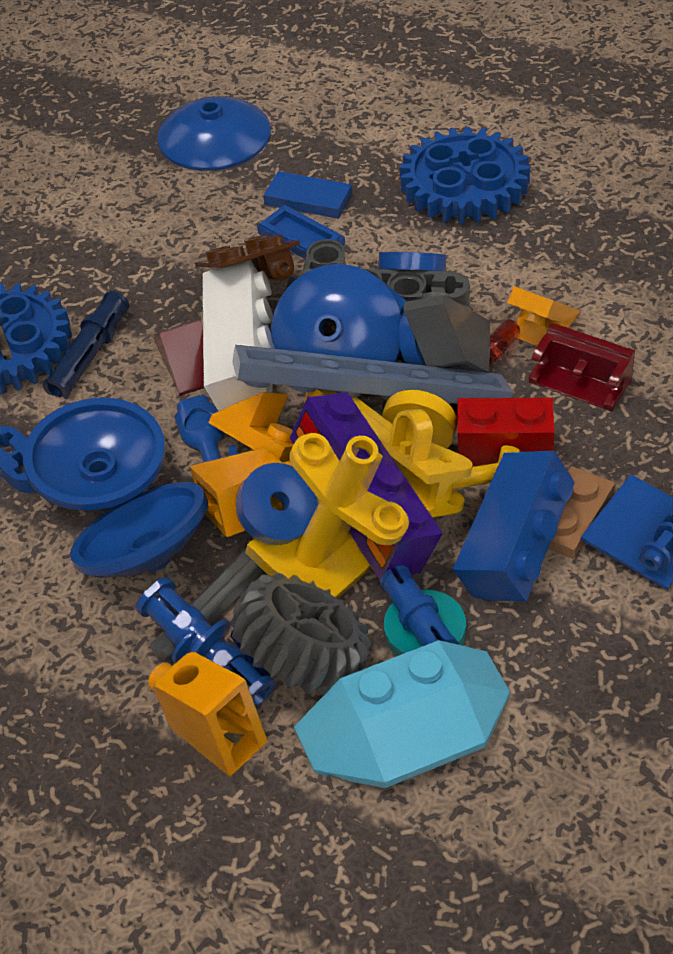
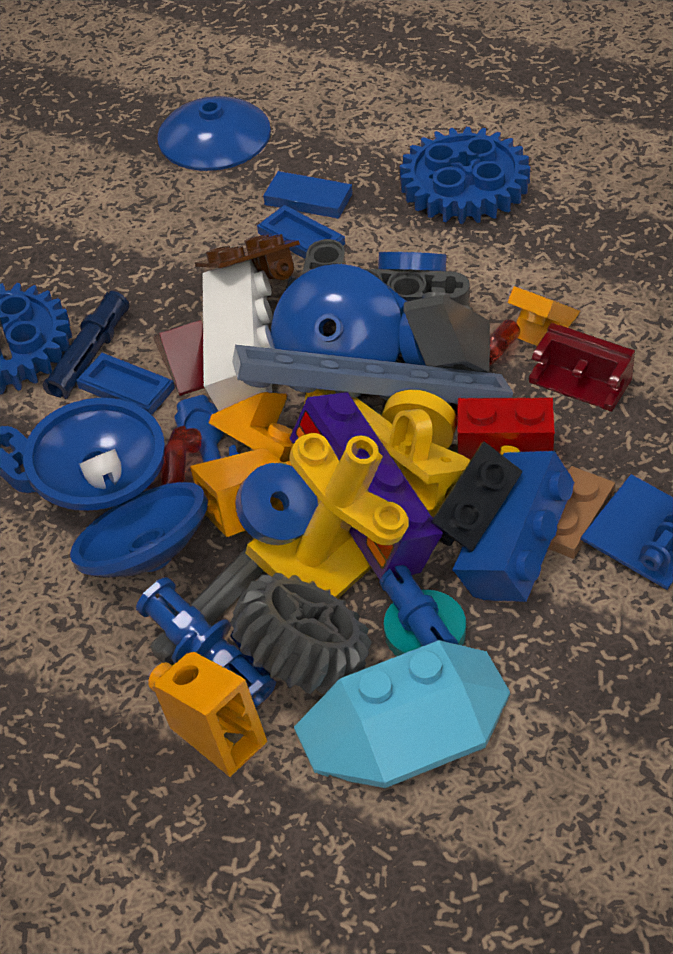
(100, 465): none -> white hinge
(121, 380): none -> blue tile
(179, 442): none -> clear red arm
(476, 497): none -> black hinge

